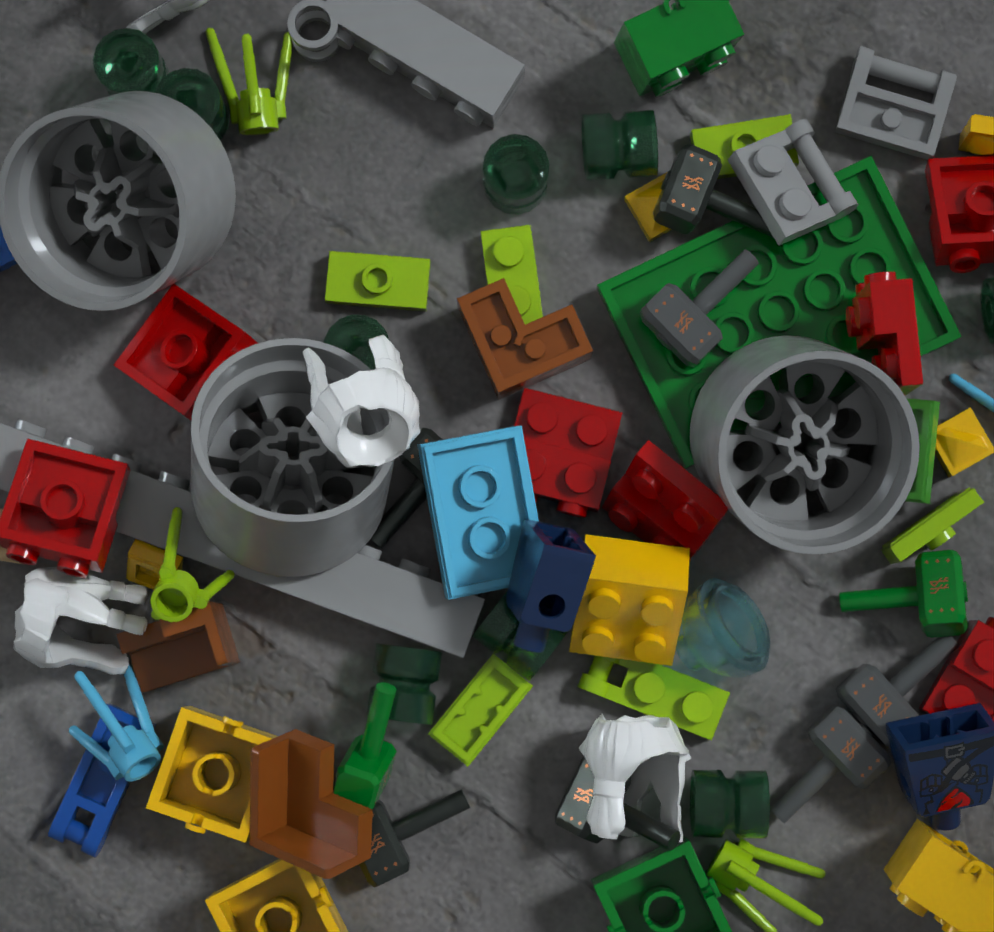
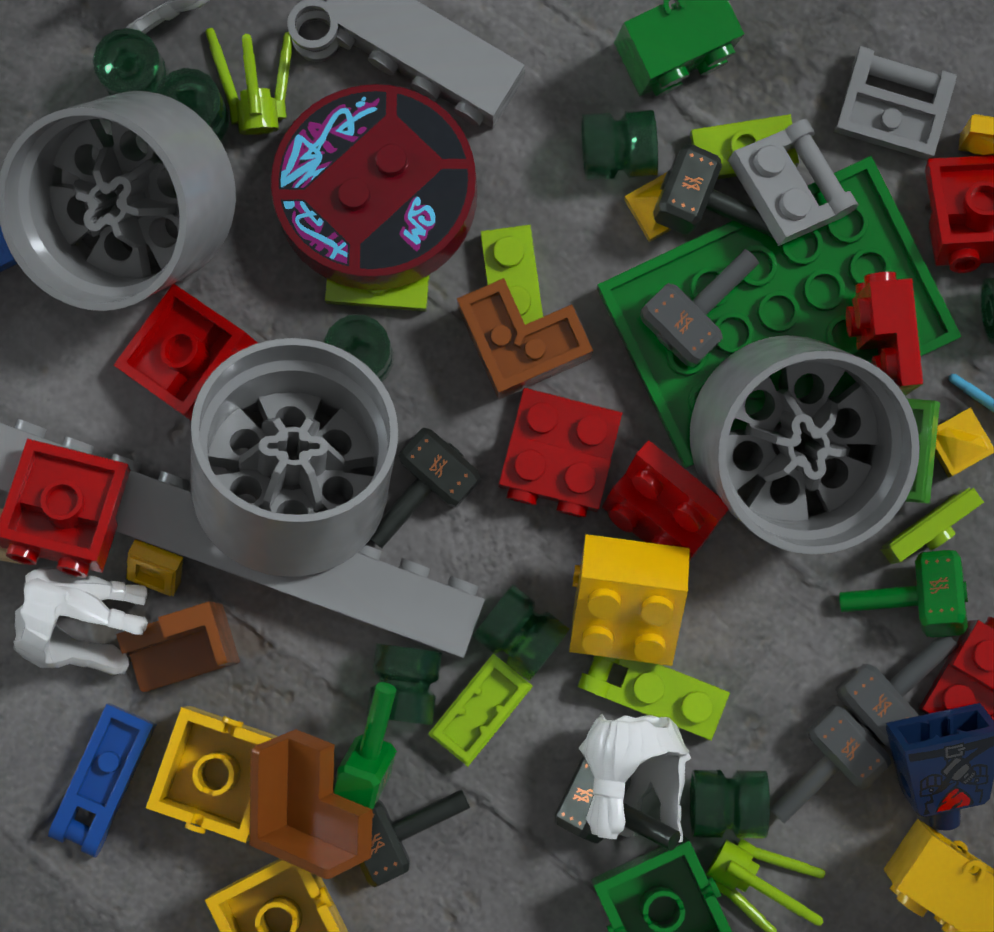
(131, 751): medium azure plant -> none
(177, 589): lime plant -> none
(338, 405): white piece -> none
(374, 186): none -> brick
(477, 506): medium azure tile -> none
(515, 174): clear green wheel -> none
(547, 582): dark blue torso -> none
(723, 631): clear light blue piece -> none

